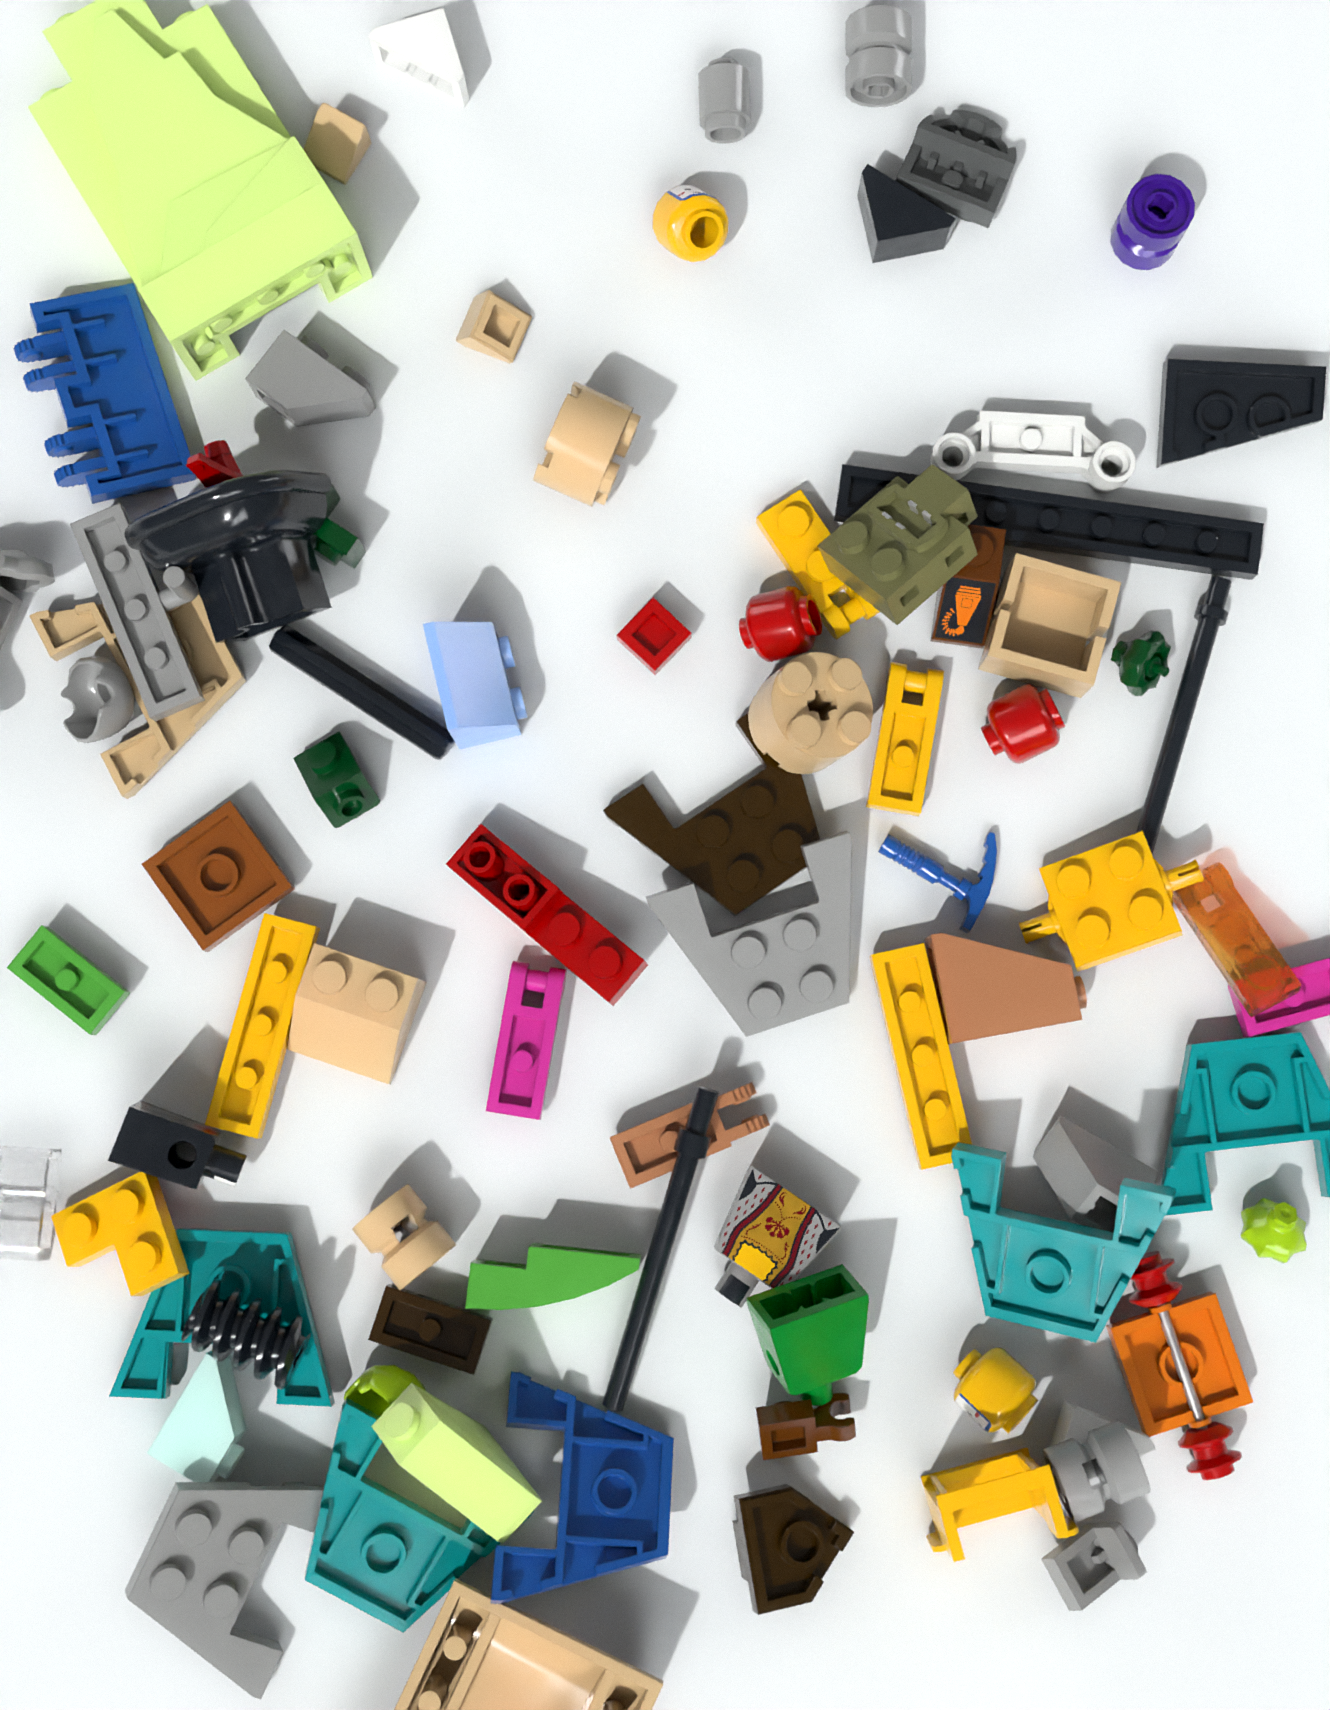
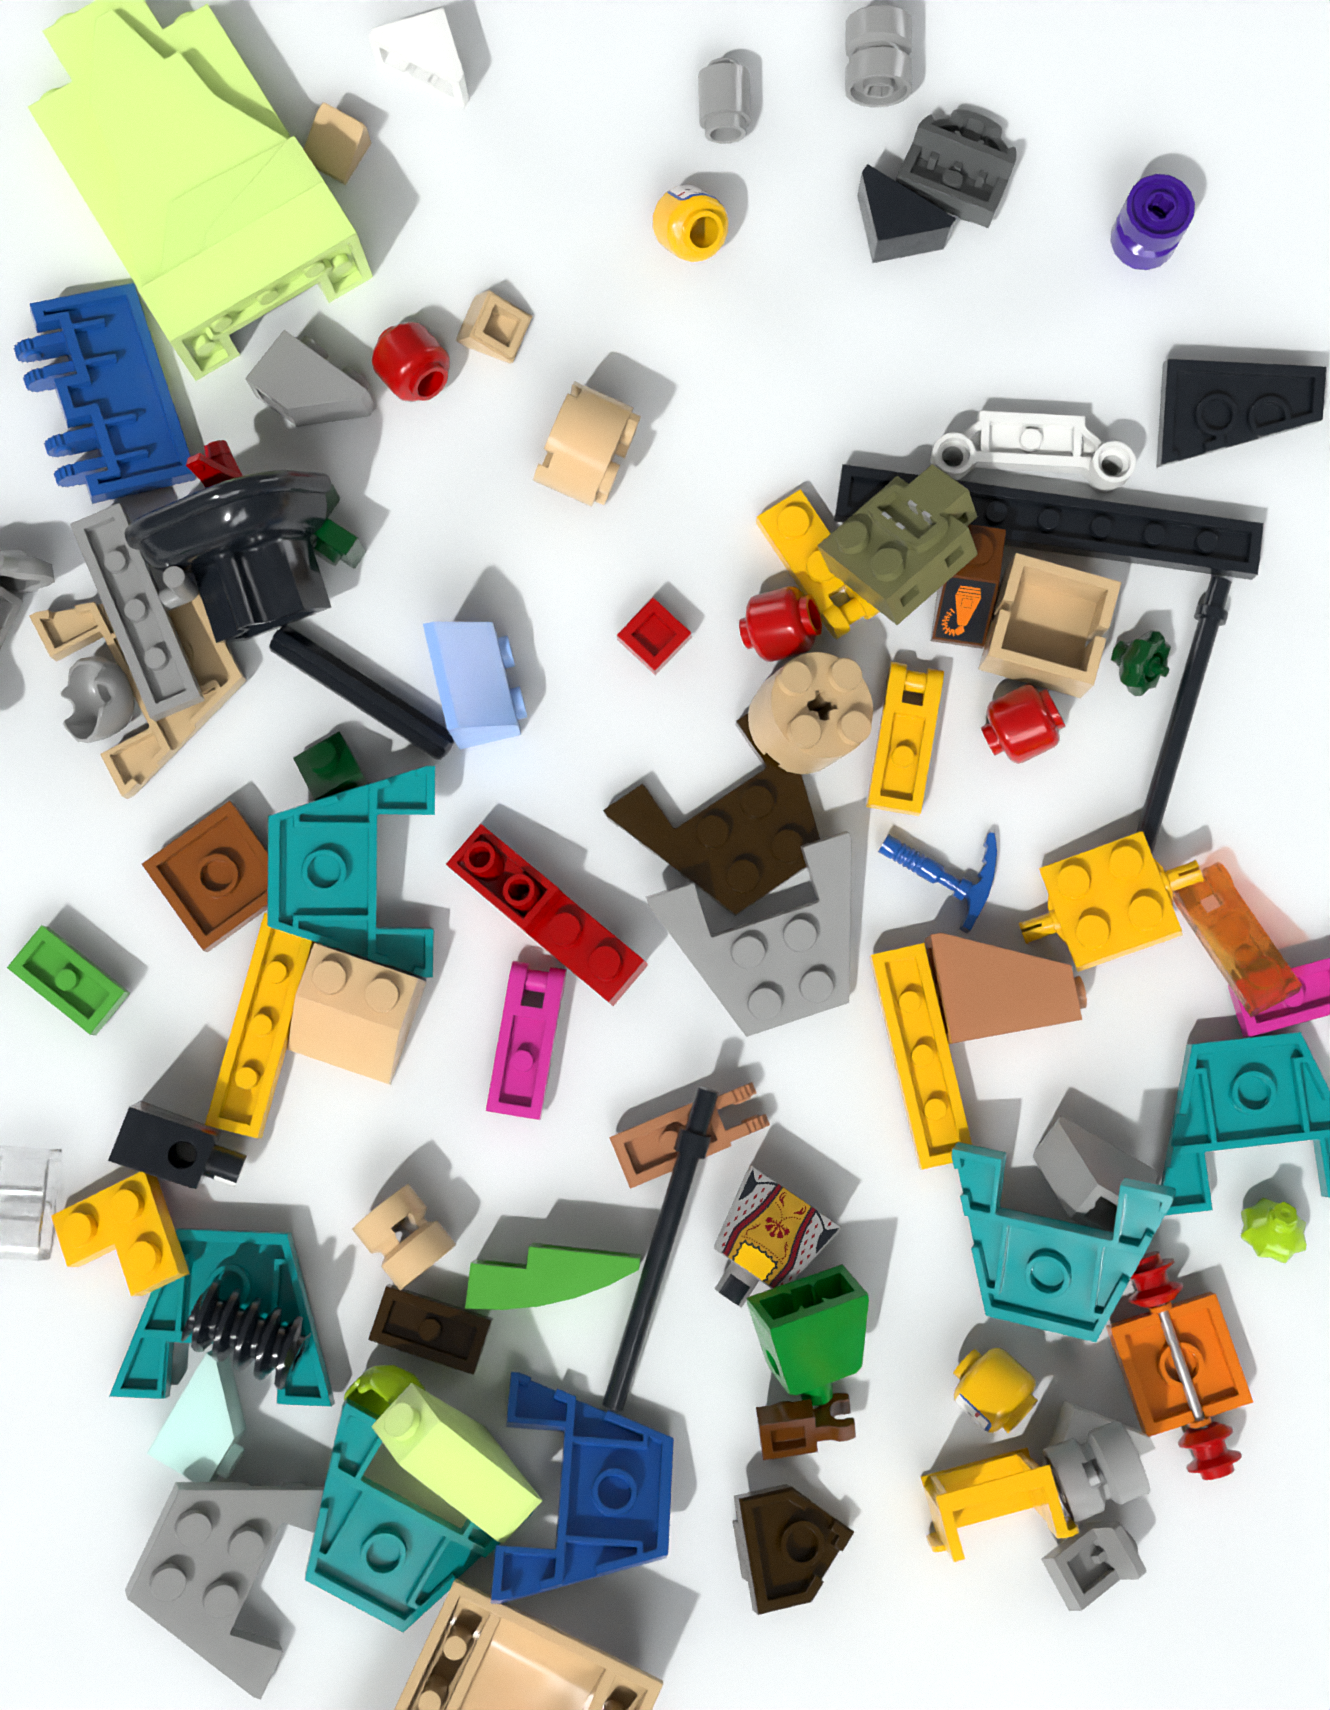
(327, 870): none -> teal wing
(411, 362): none -> red head

